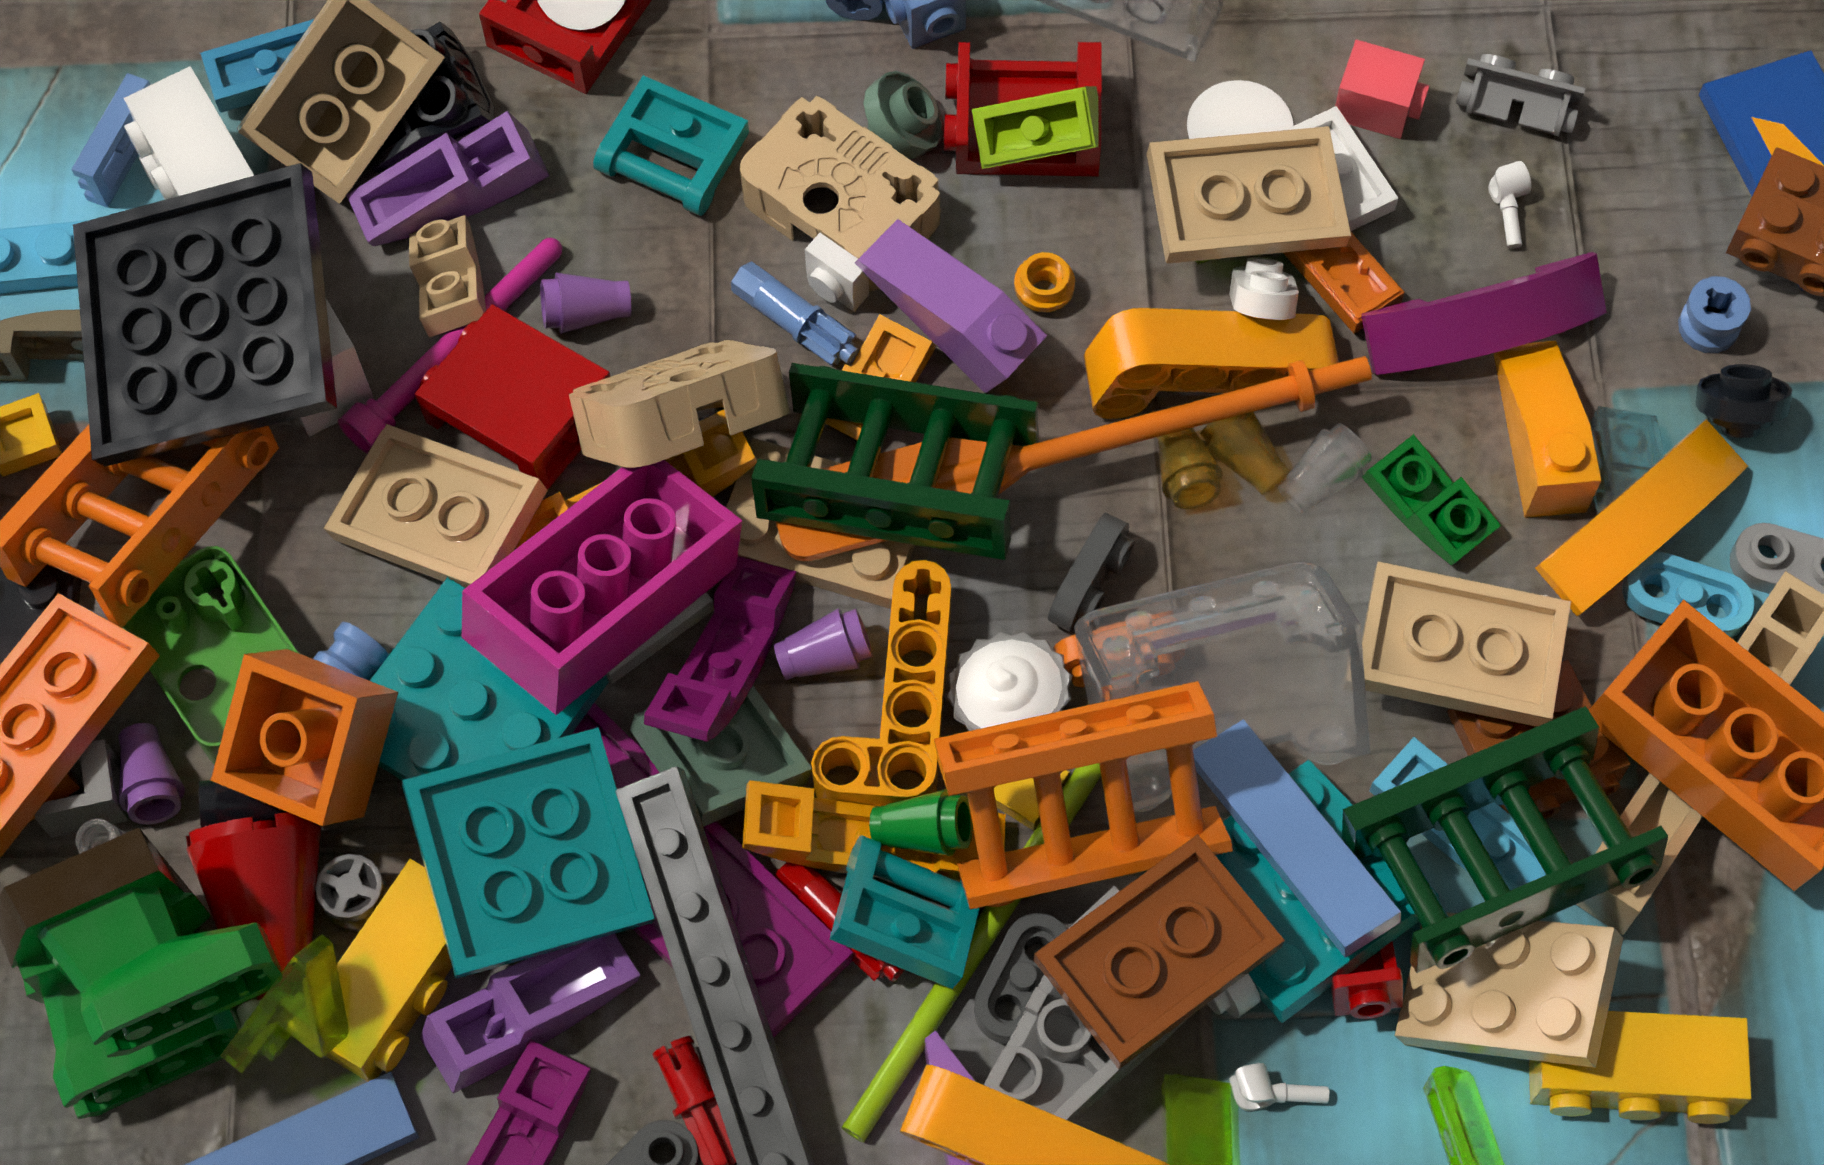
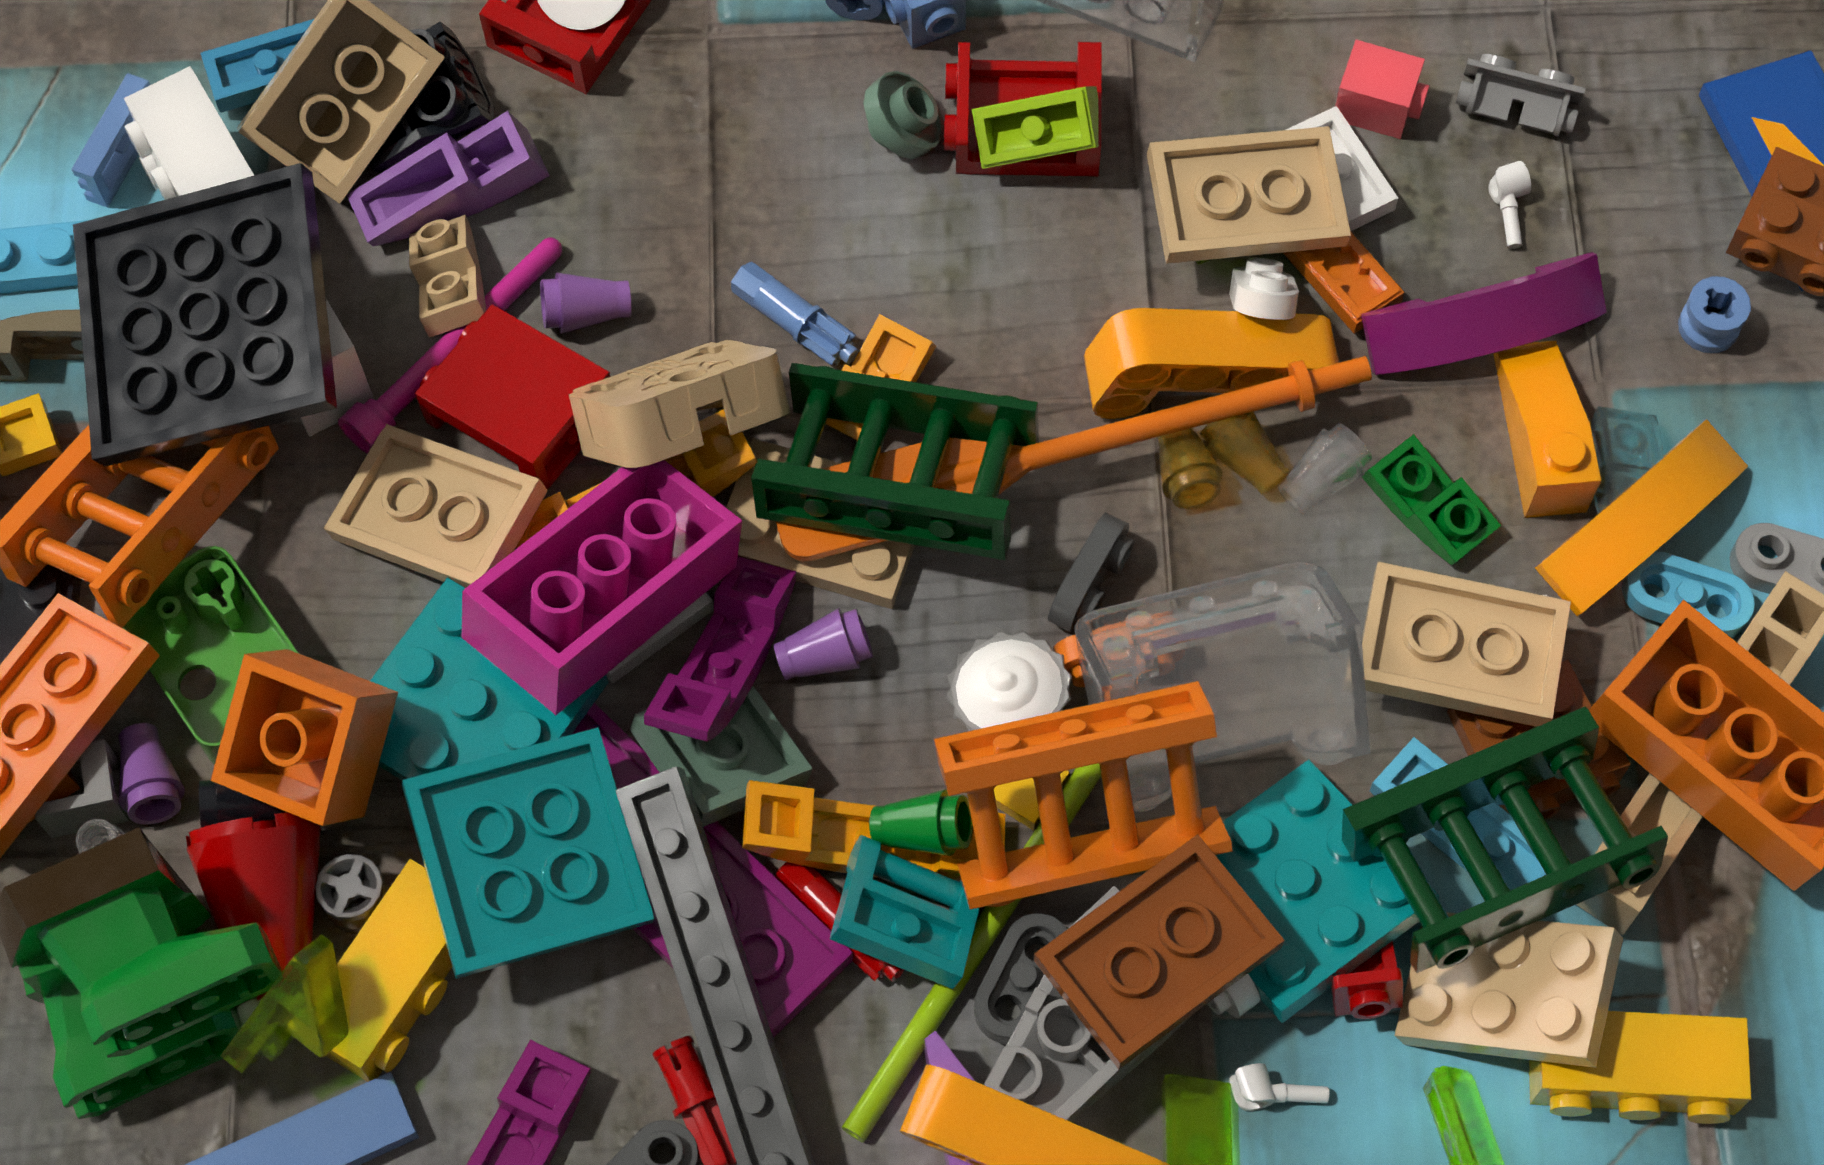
(353, 652): medium blue wheel -> none
(525, 1003): medium lavender slope -> none
(680, 129): teal plate -> none
(834, 273): white plate -> none
(846, 159): tan axle -> none
(904, 689): light orange beam -> none
(952, 305): medium lavender slope -> none
(1044, 267): light orange plate -> none
(1237, 109): white sticker -> none
(1295, 839): medium blue tile -> none
(1743, 399): black plate -> none

